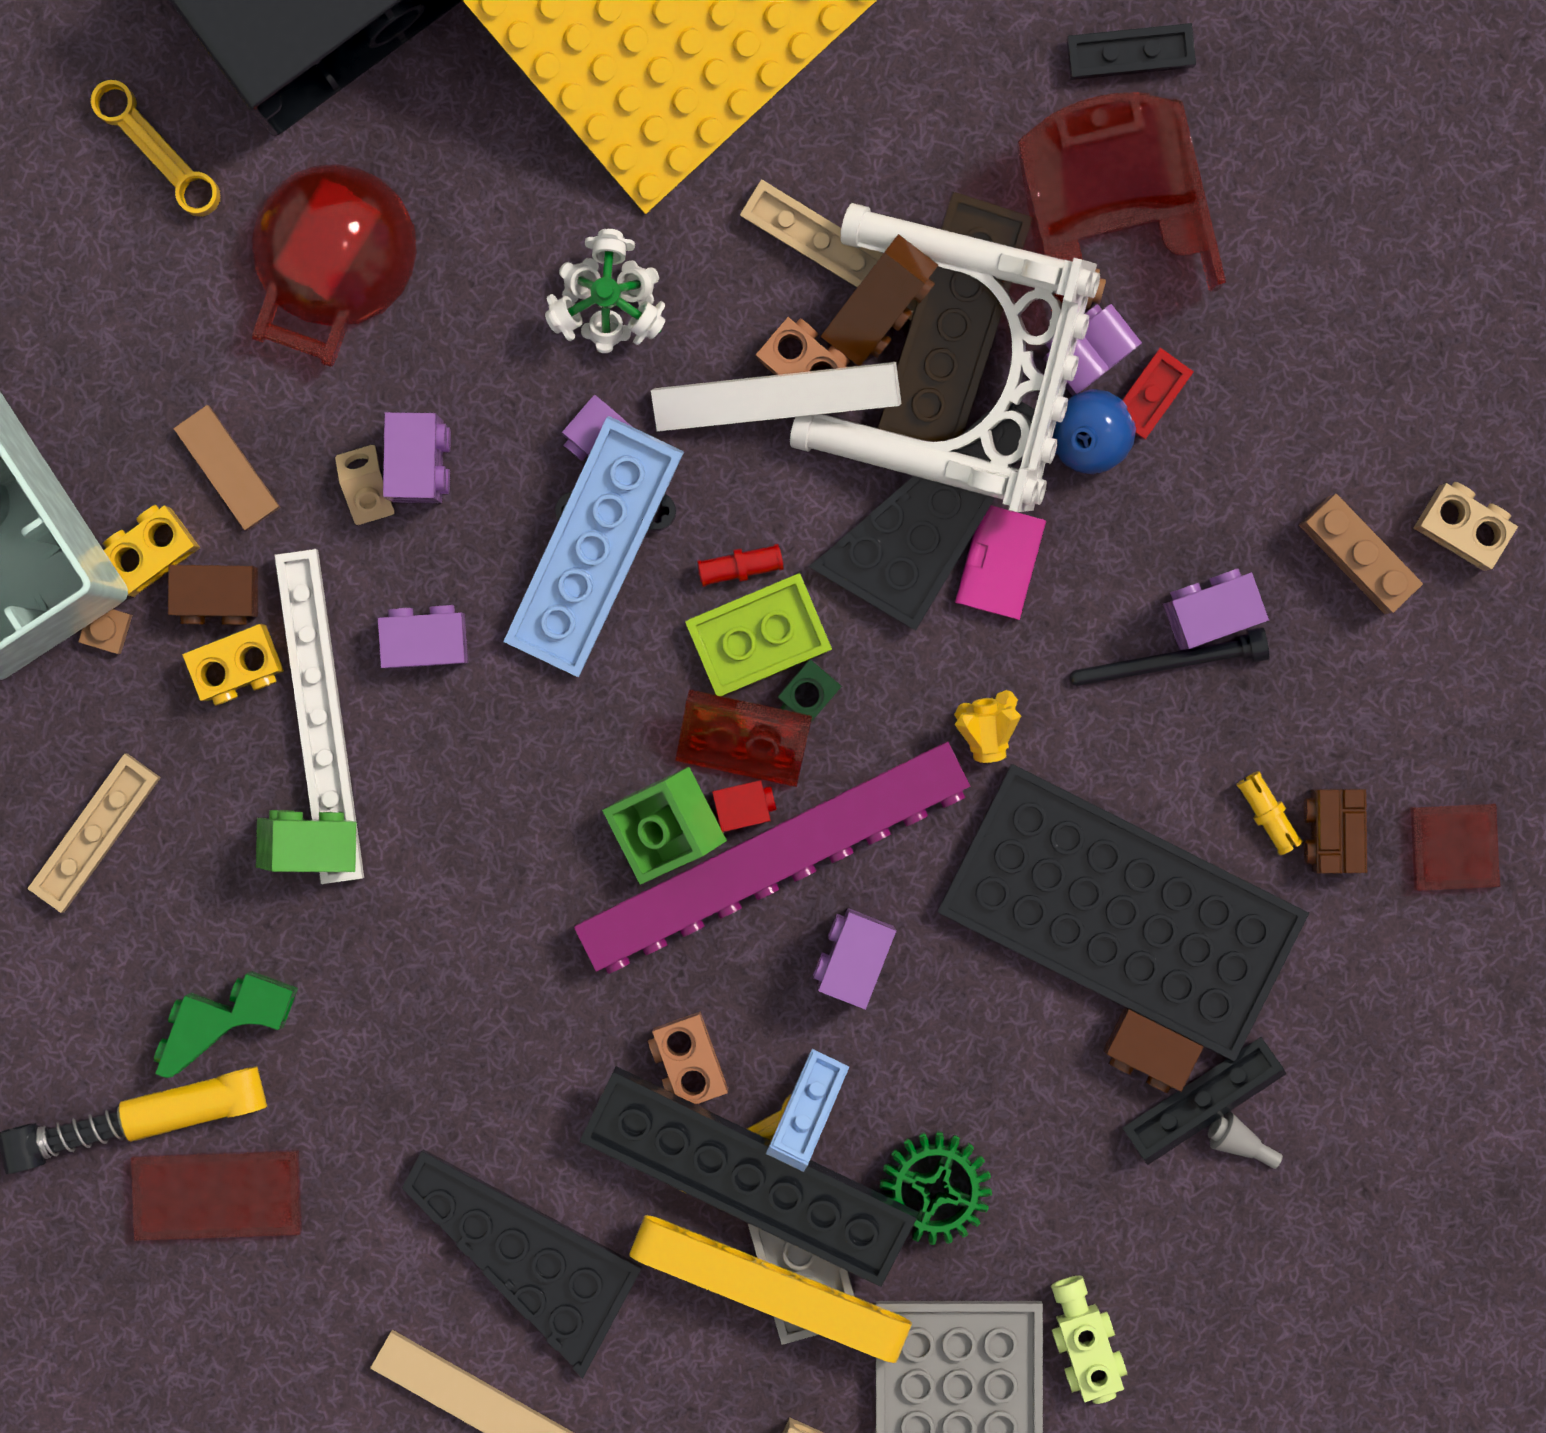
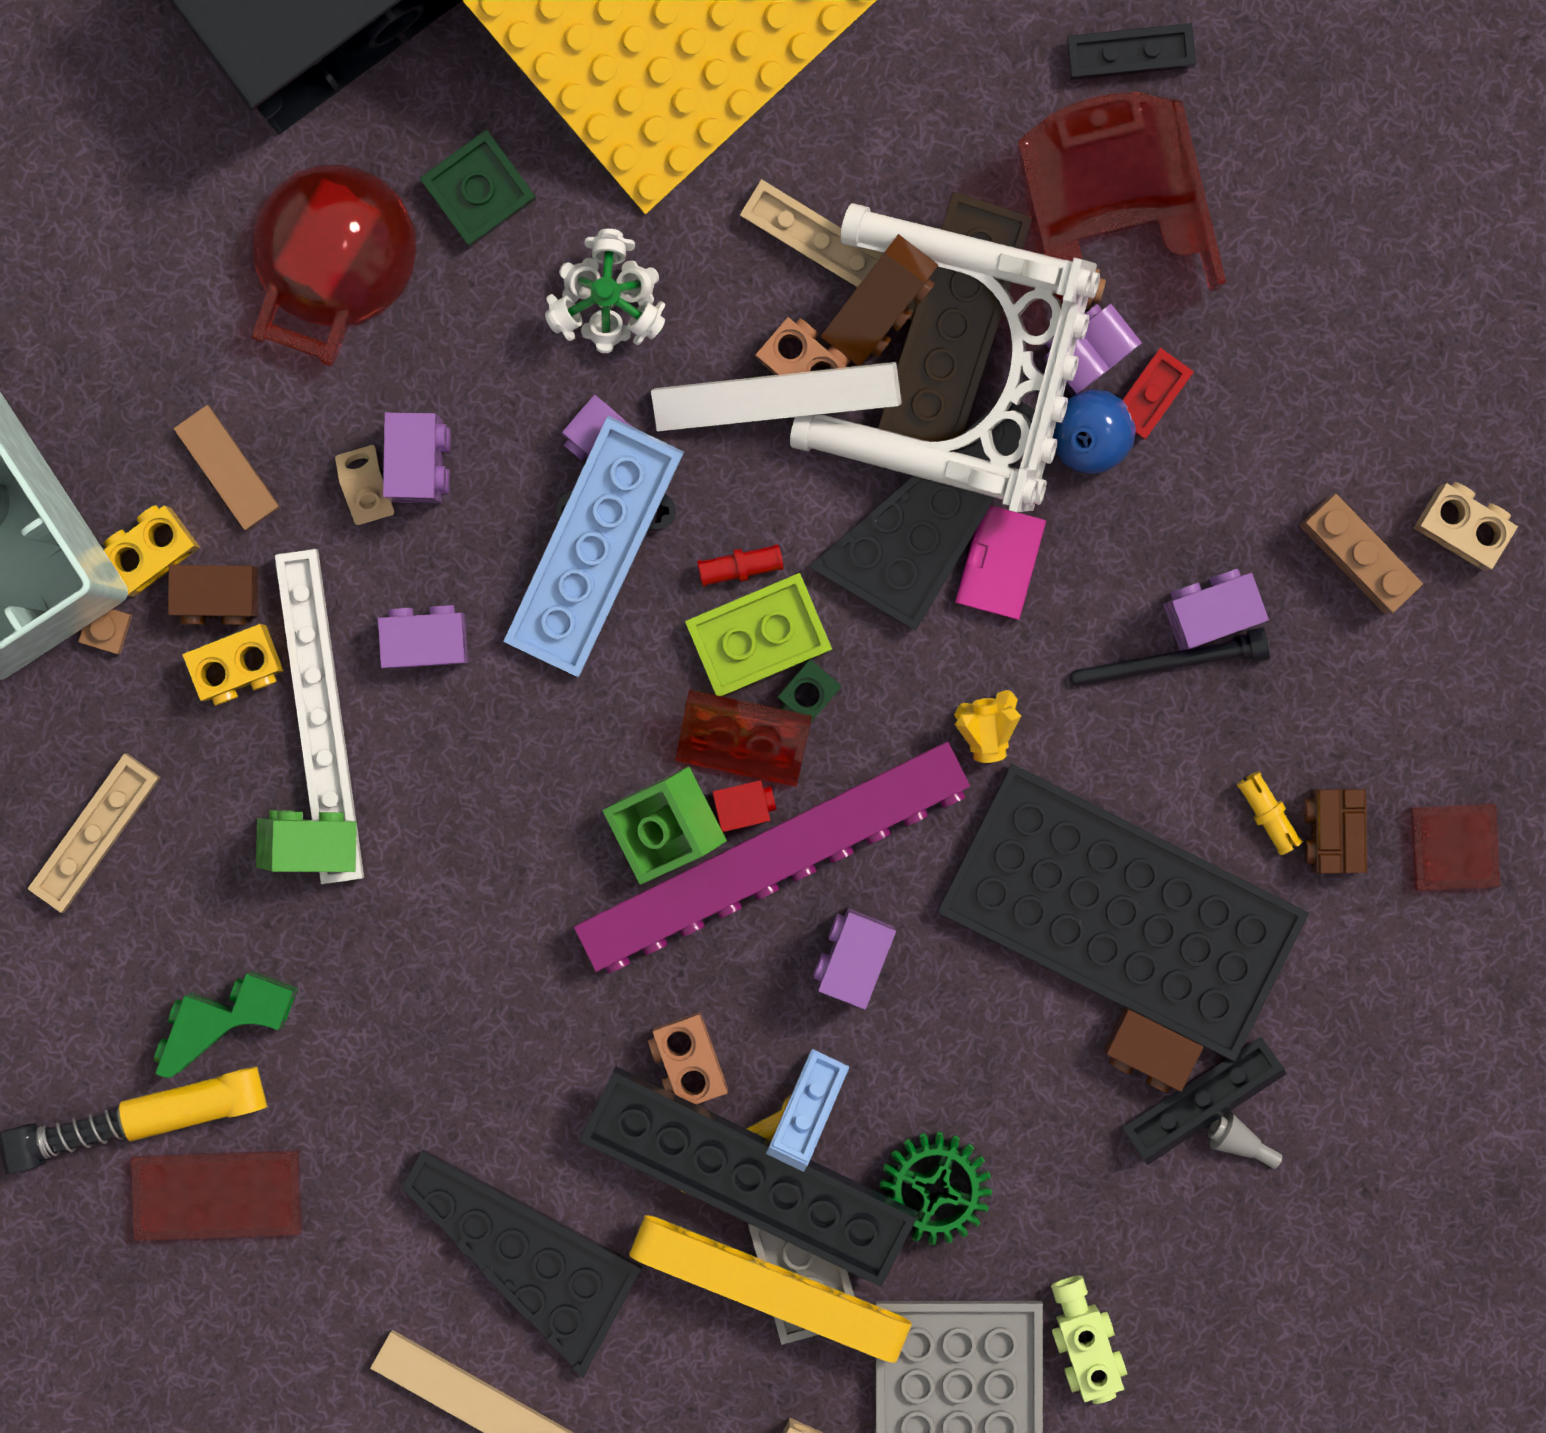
(155, 147): yellow piece -> none
(478, 188): none -> dark green plate

